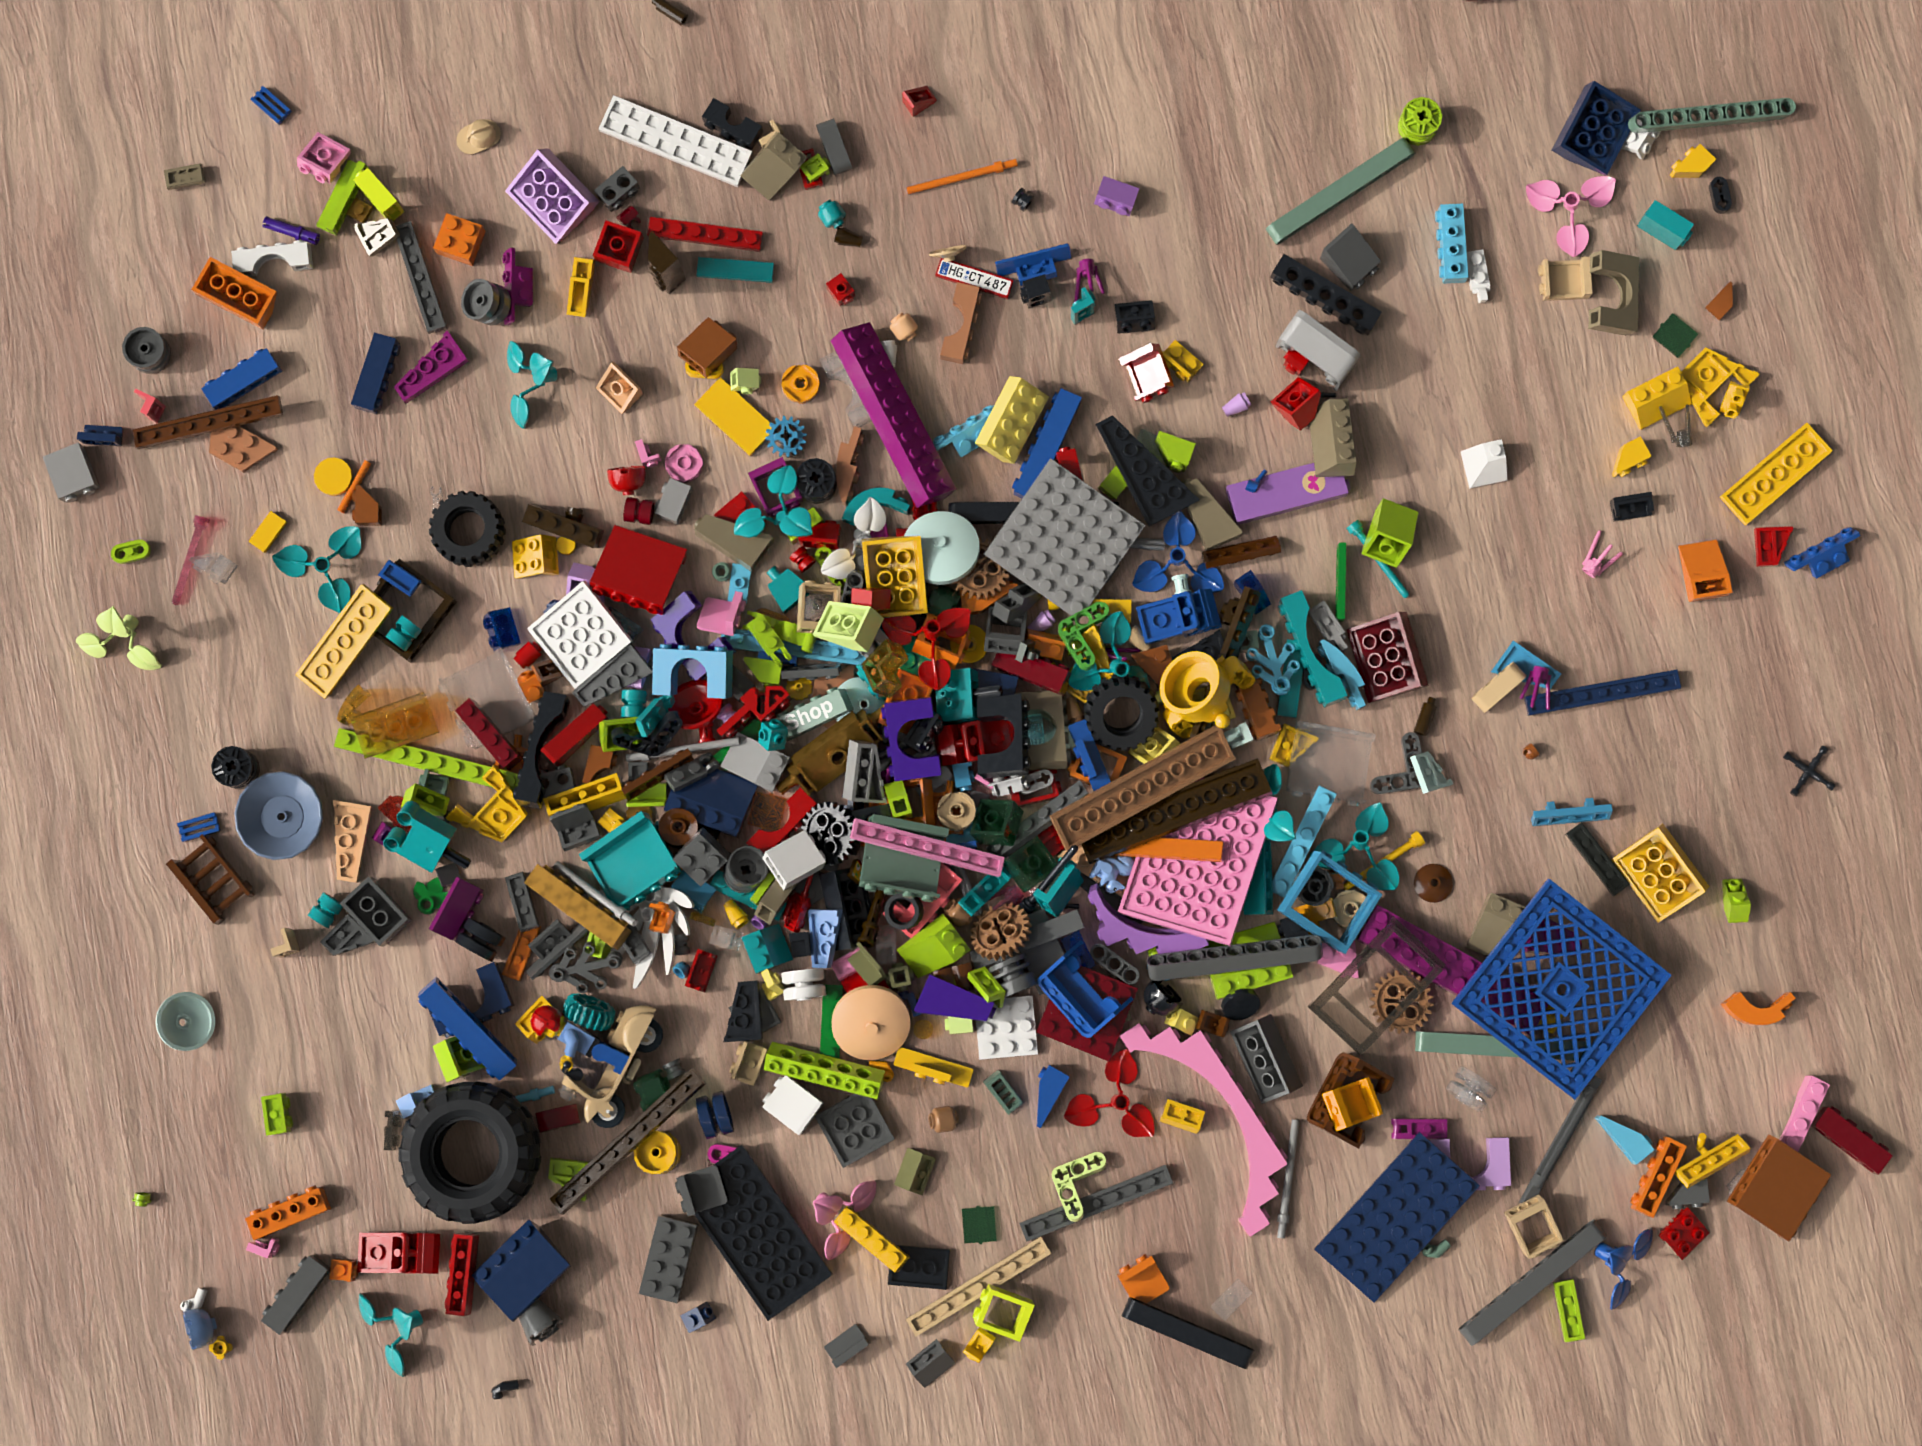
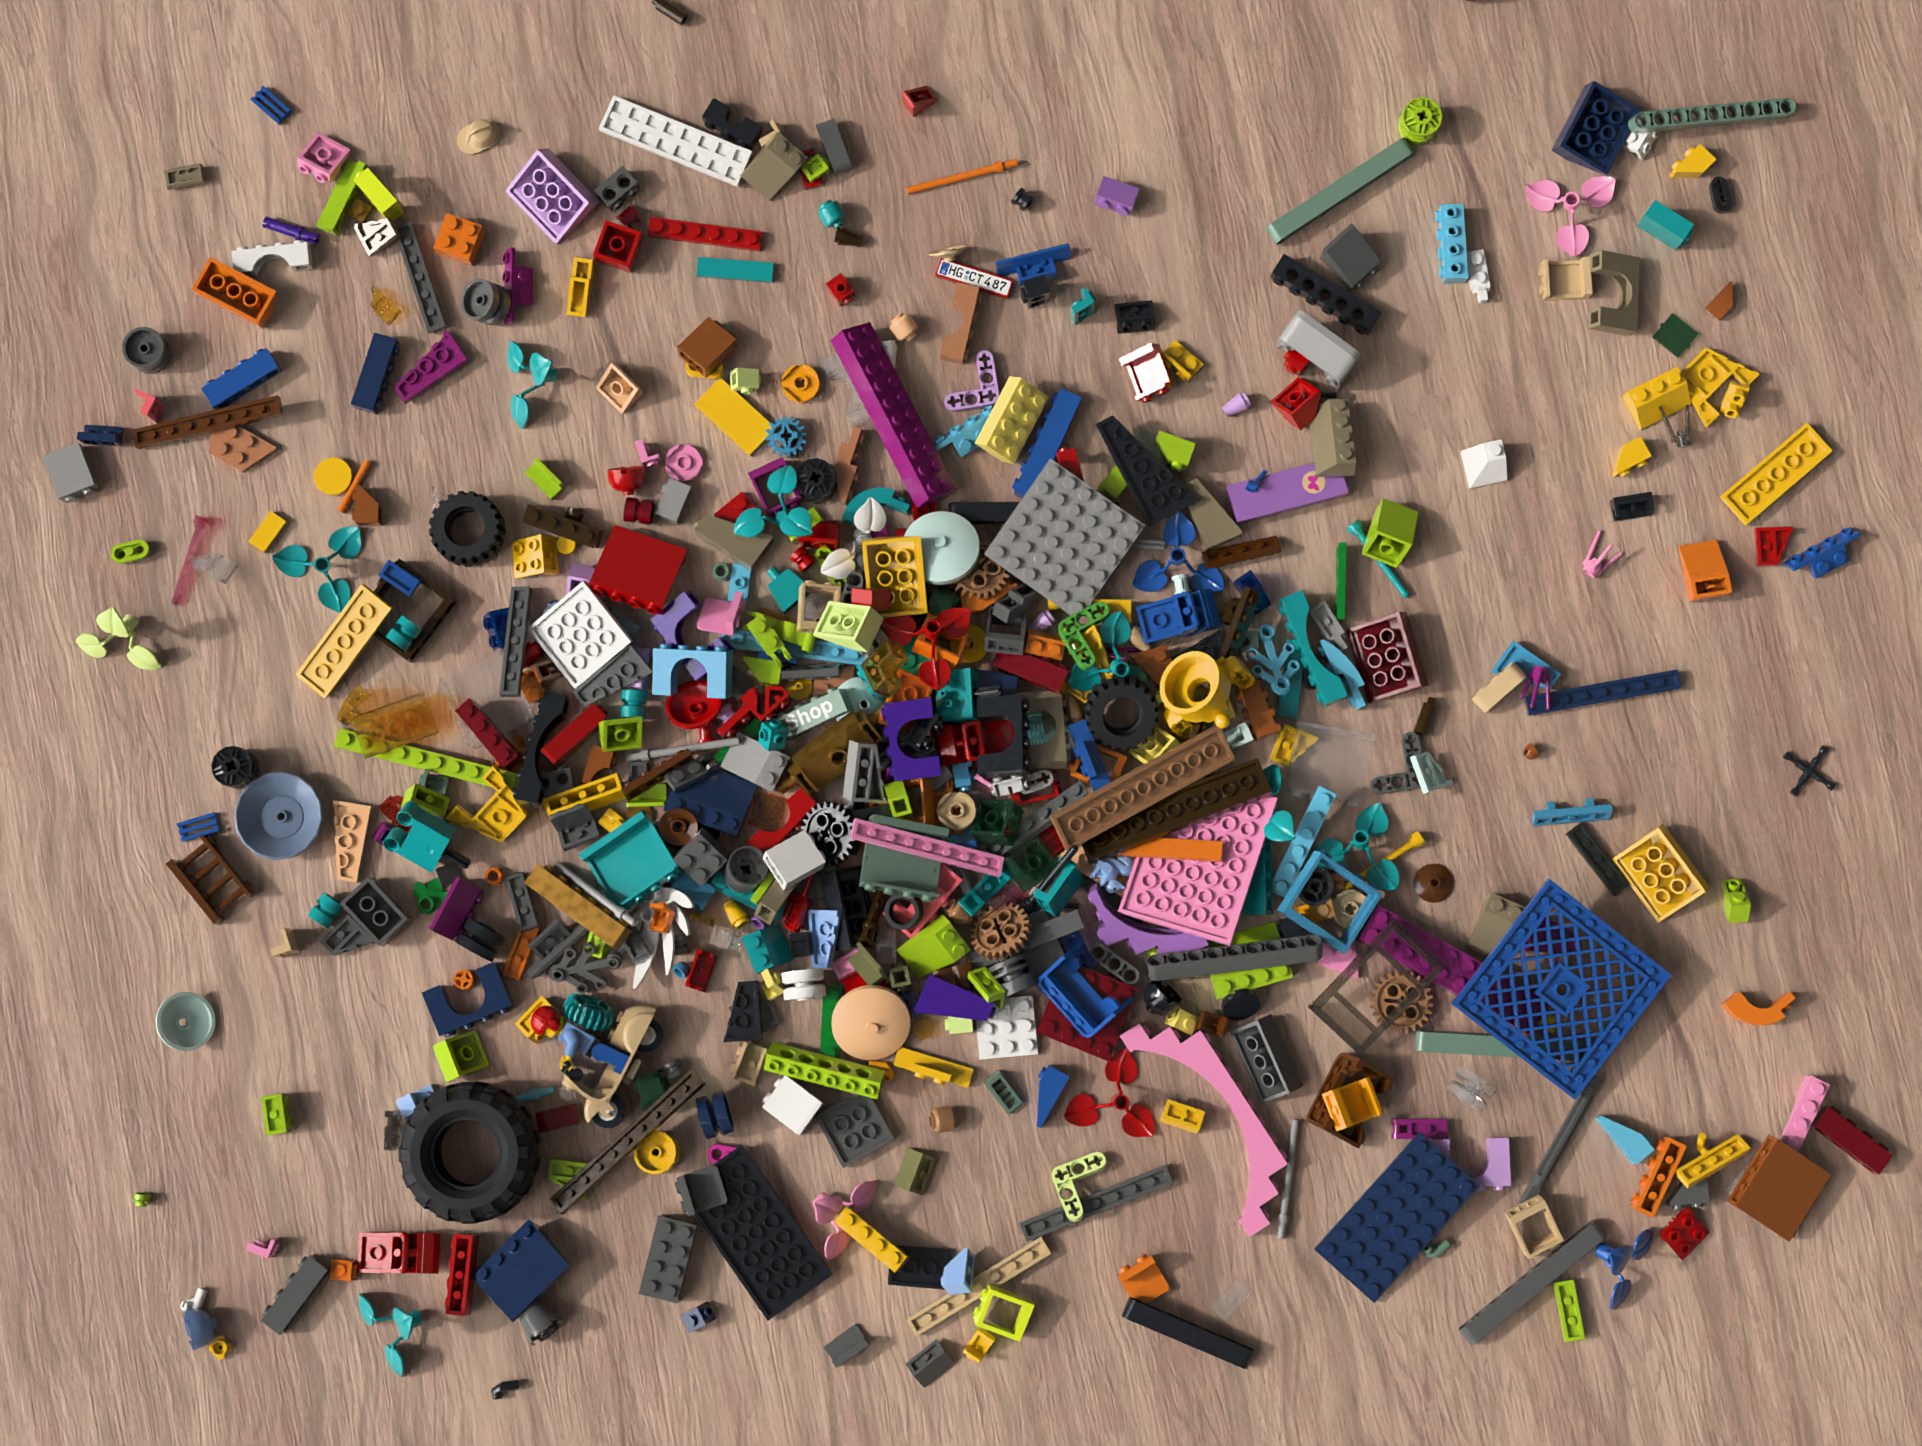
(288, 1213): orange brick -> none
(383, 307): none -> clear yellow slope
(460, 978): none -> orange wheel
(467, 1028): blue brick -> none
(488, 876): none -> orange plate
(515, 641): none -> dark grey plate
(544, 479): none -> lime panel
(624, 737): black beam -> none
(653, 714): teal hinge -> none
(664, 265): dark brown slope -> none
(855, 871): tile -> none
(959, 1273): none -> light blue slope
(979, 1224): clear green piece -> none
(985, 388): none -> lavender beam
(1027, 651): pearl dark grey tile -> none
(1087, 270): magenta plant -> none

